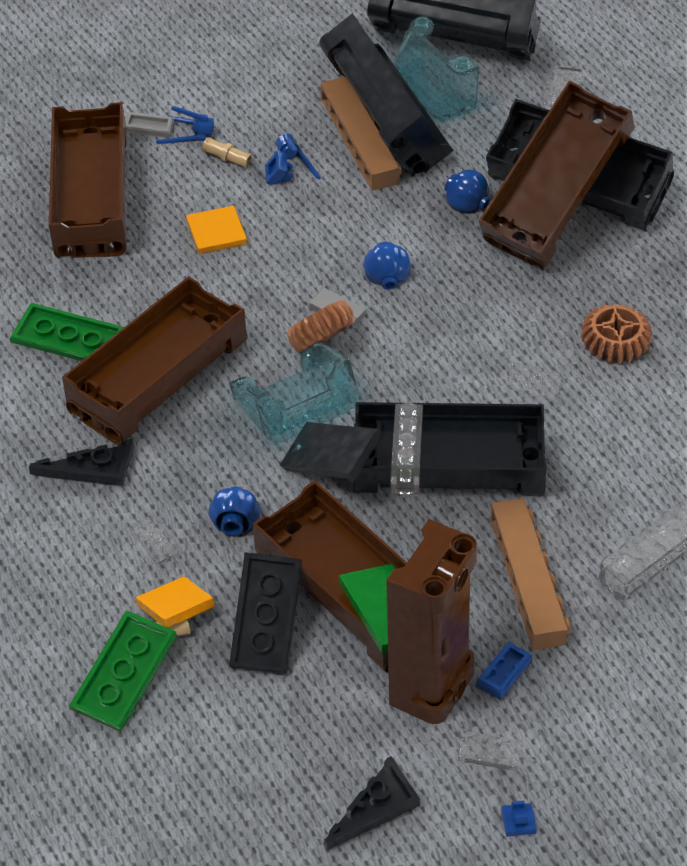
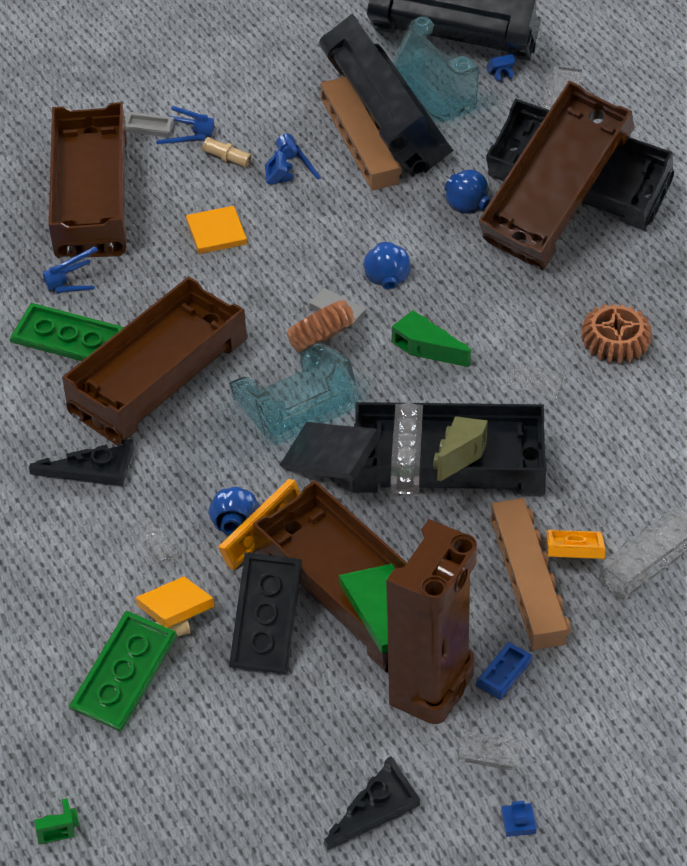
(56, 275): none -> blue plant
(57, 827): none -> green bracket
(242, 538): none -> light orange tile
(426, 340): none -> green slope
(462, 446): none -> olive slope
(501, 64): none -> blue tile
(575, 544): none -> light orange tile

